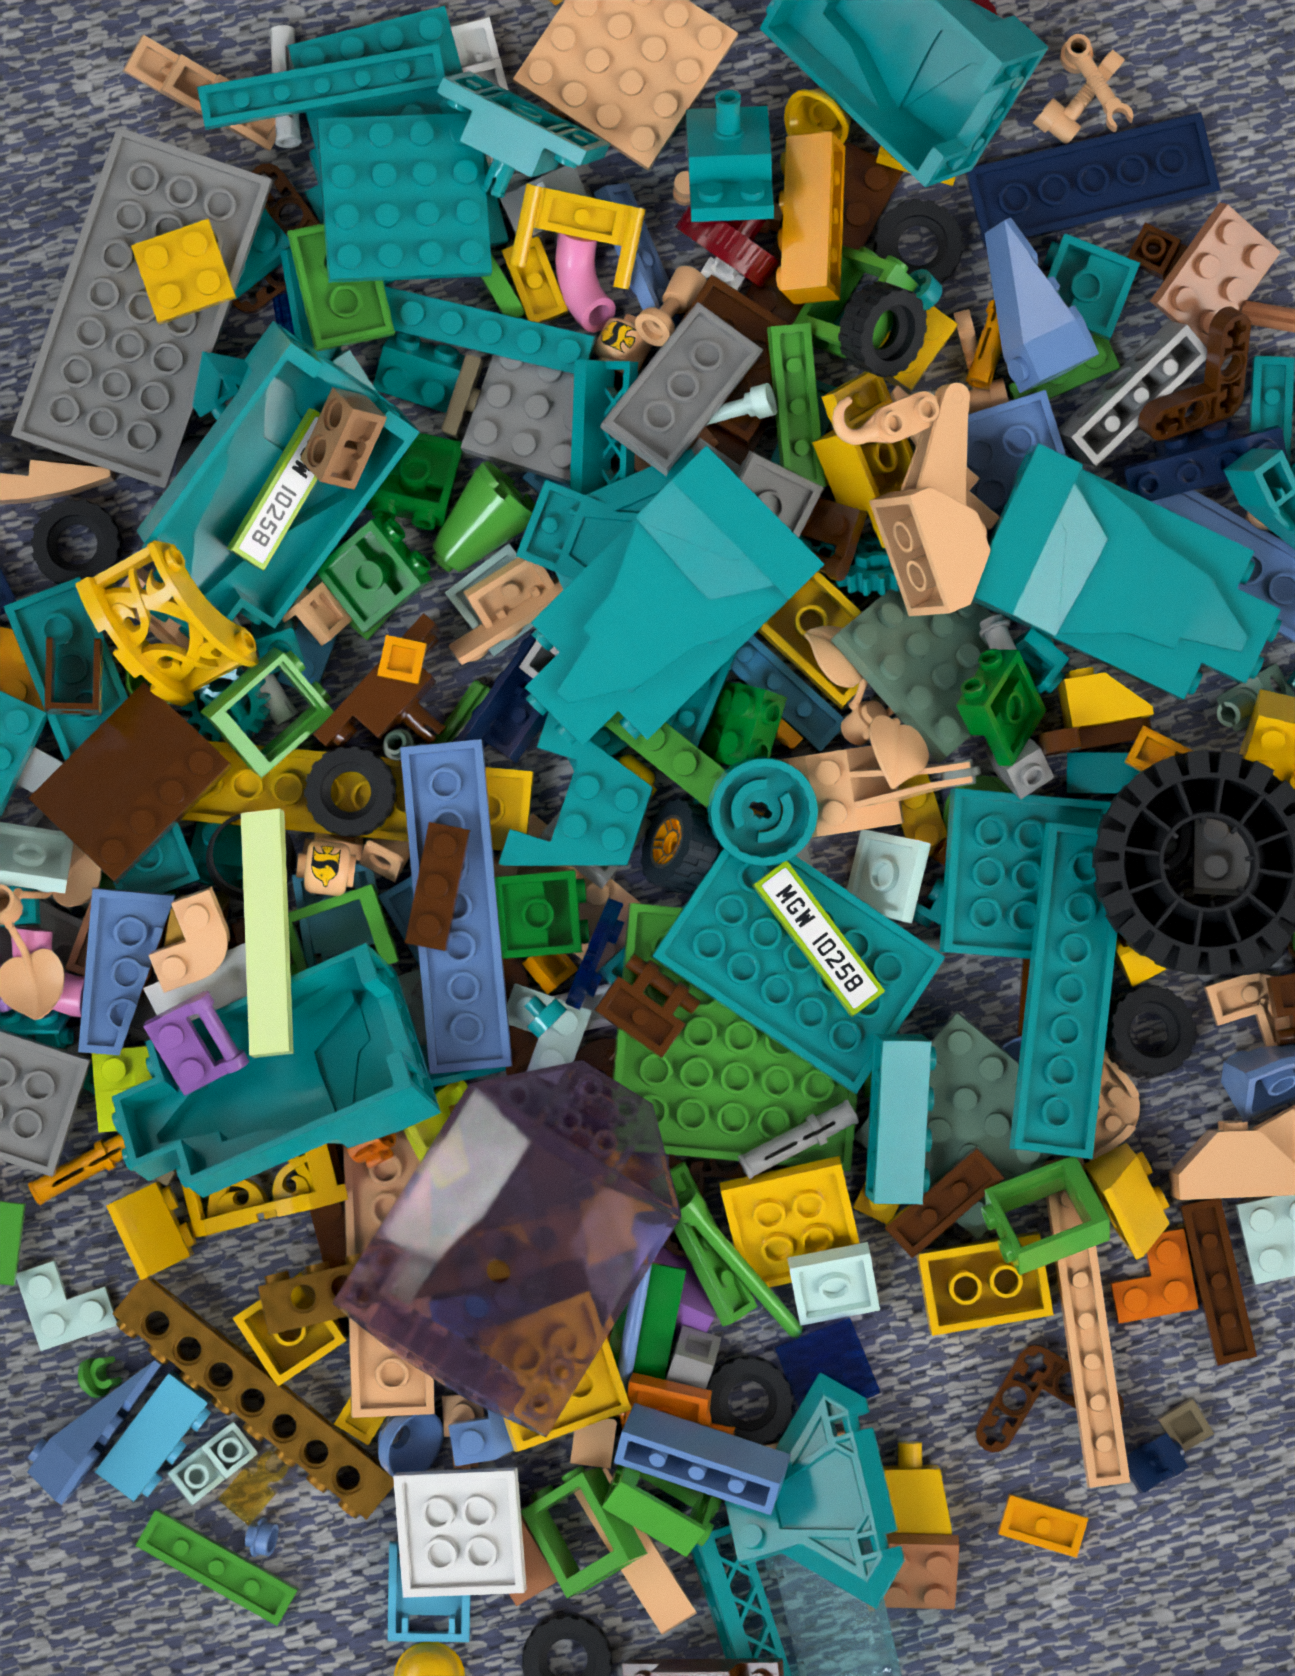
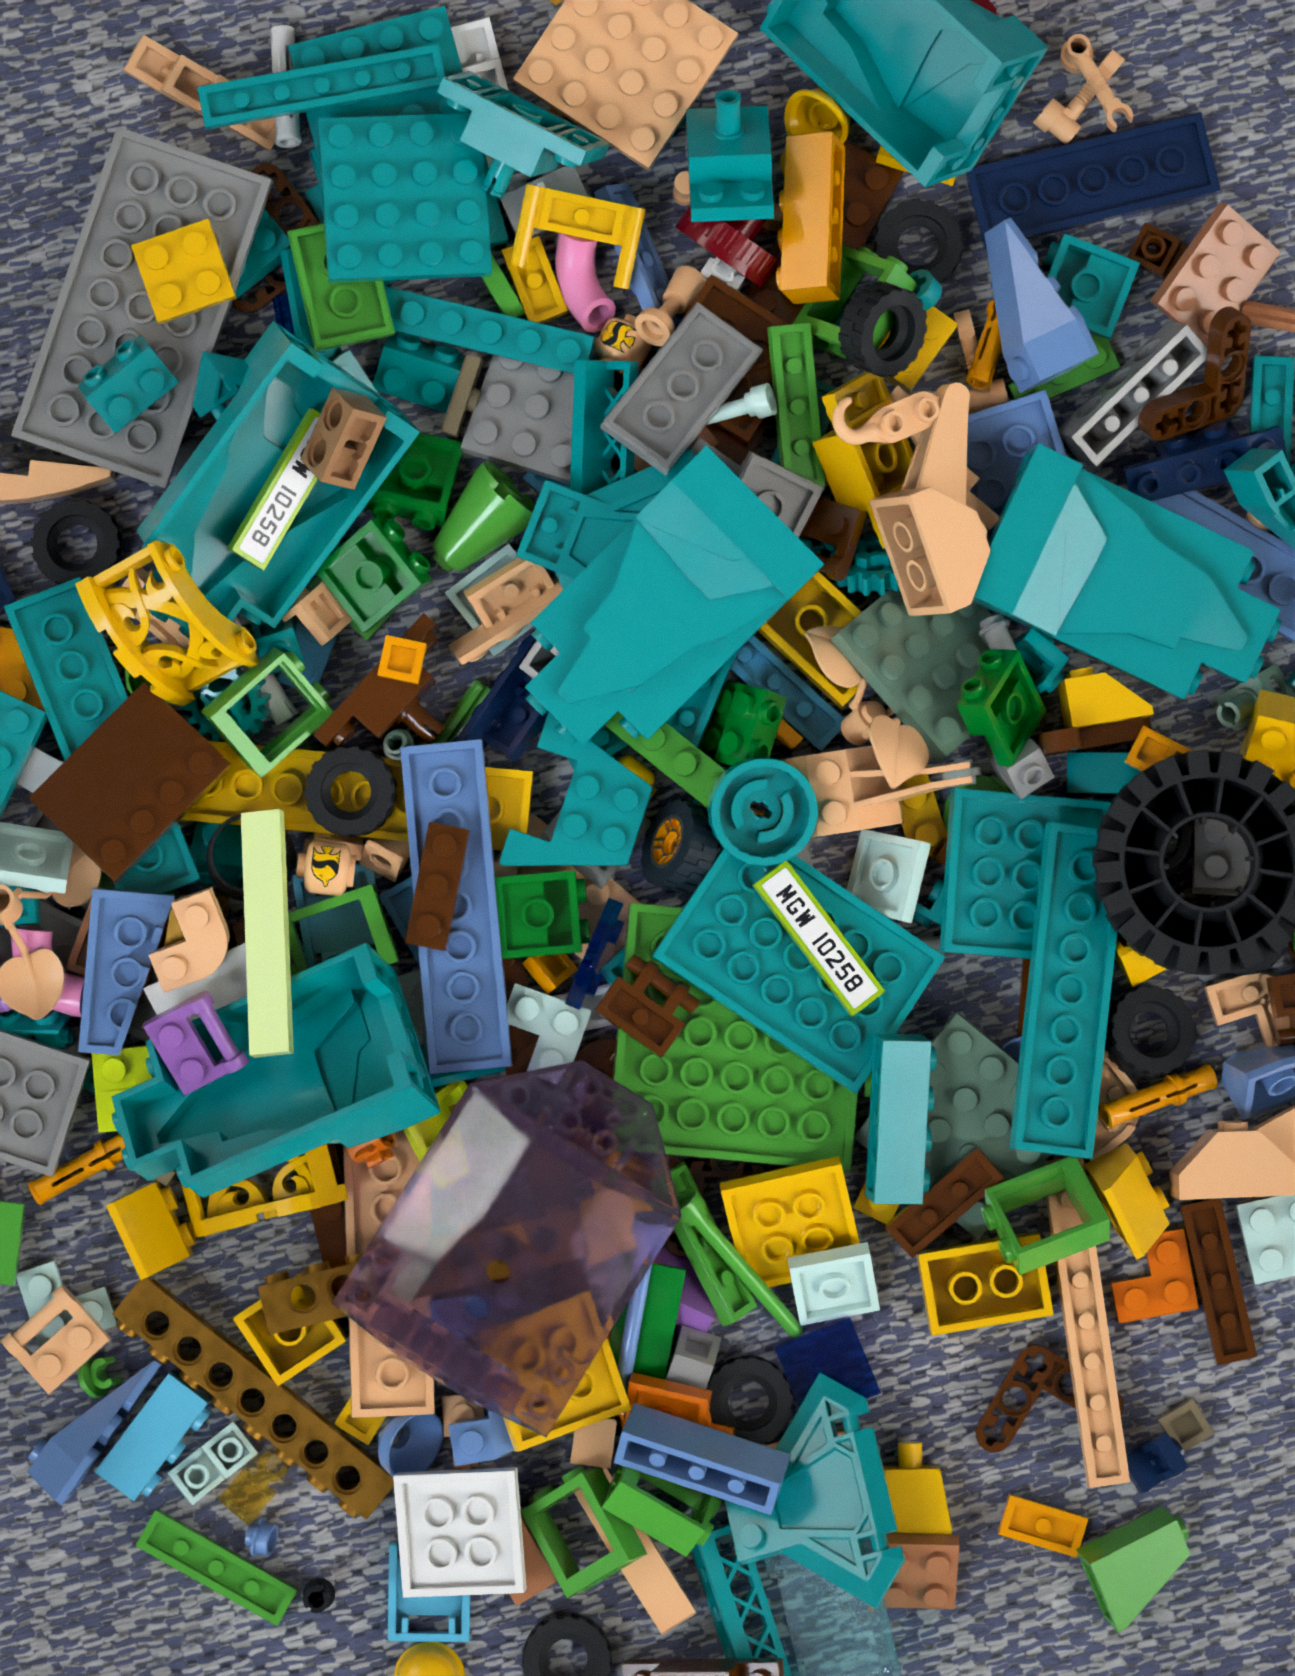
(64, 1350): none -> light nougat plate
(73, 708): reddish brown piece -> none
(127, 383): none -> teal bracket
(317, 1585): none -> black pin
(544, 1015): teal tile -> none
(799, 1138): light grey pin -> none
(1134, 1564): none -> bright green slope
(1173, 1090): none -> light orange pin

